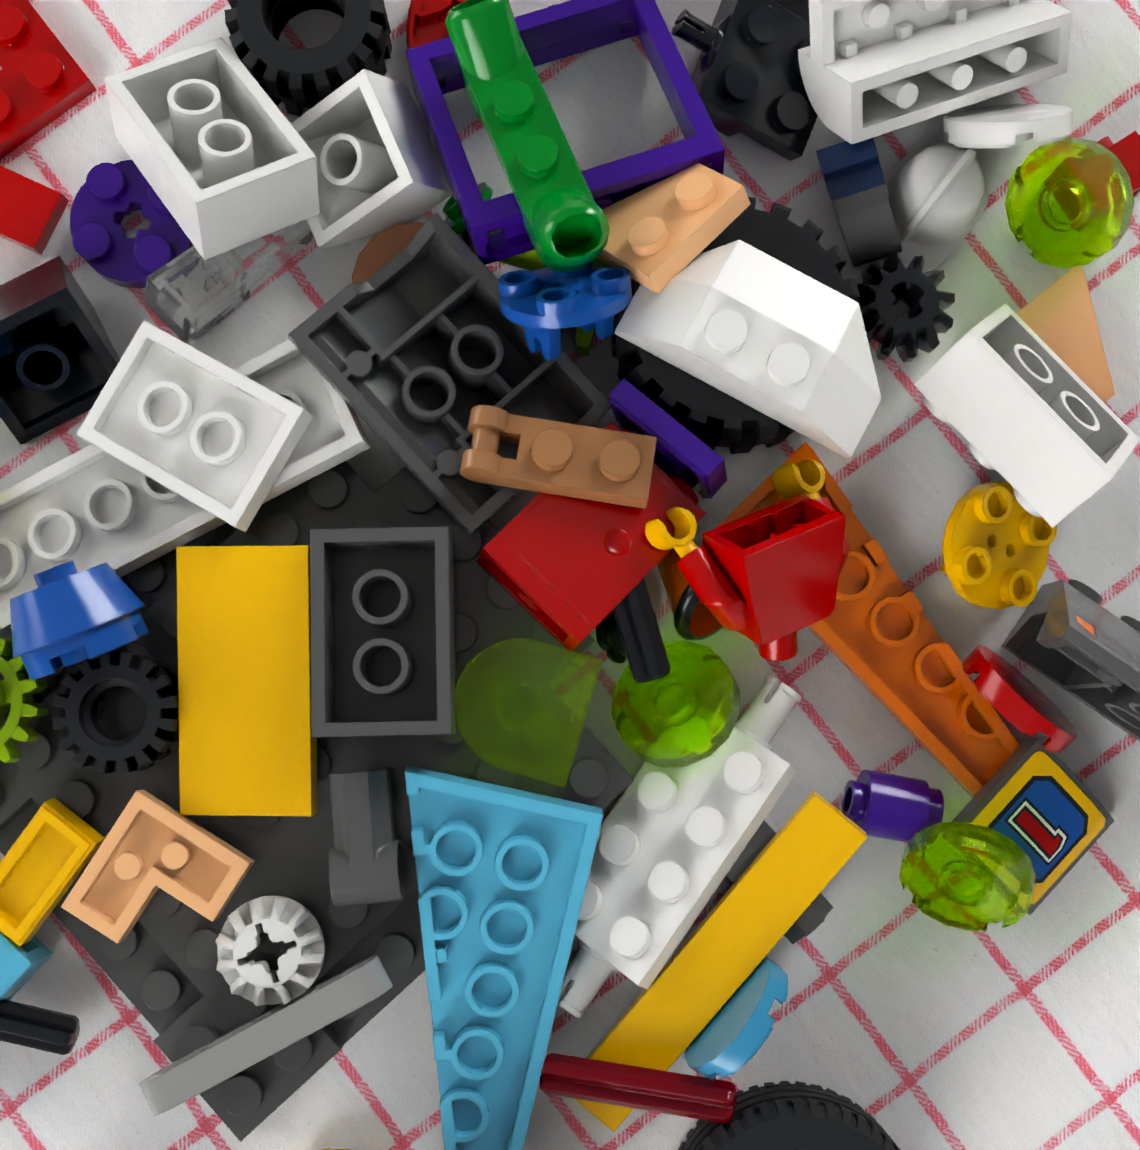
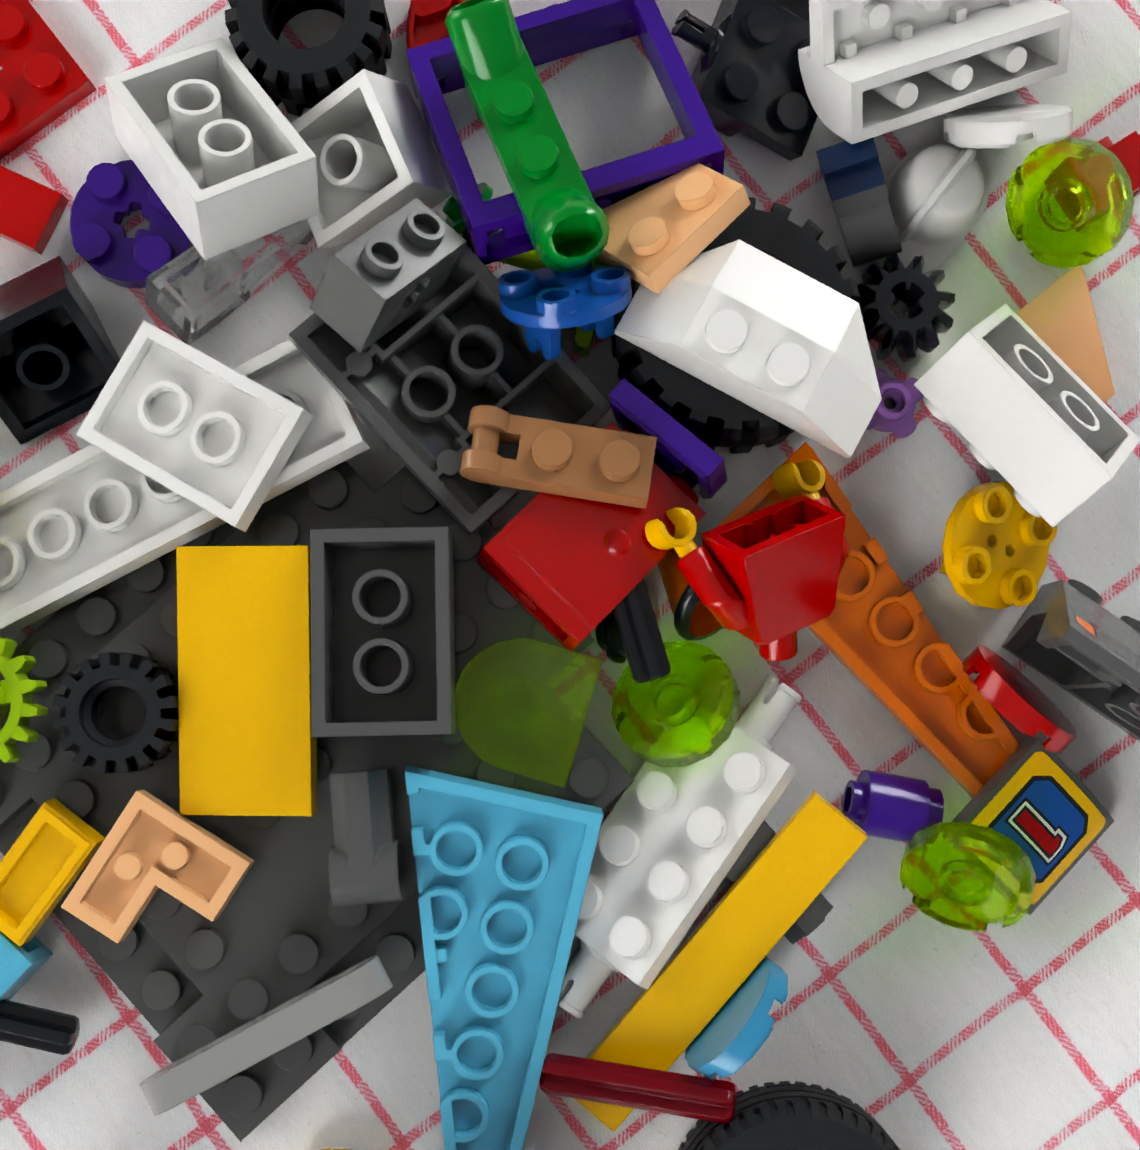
(73, 617): blue cone -> none
(283, 921): white gear -> none
(387, 274): none -> dark grey brick
(900, 418): none -> medium lavender plate

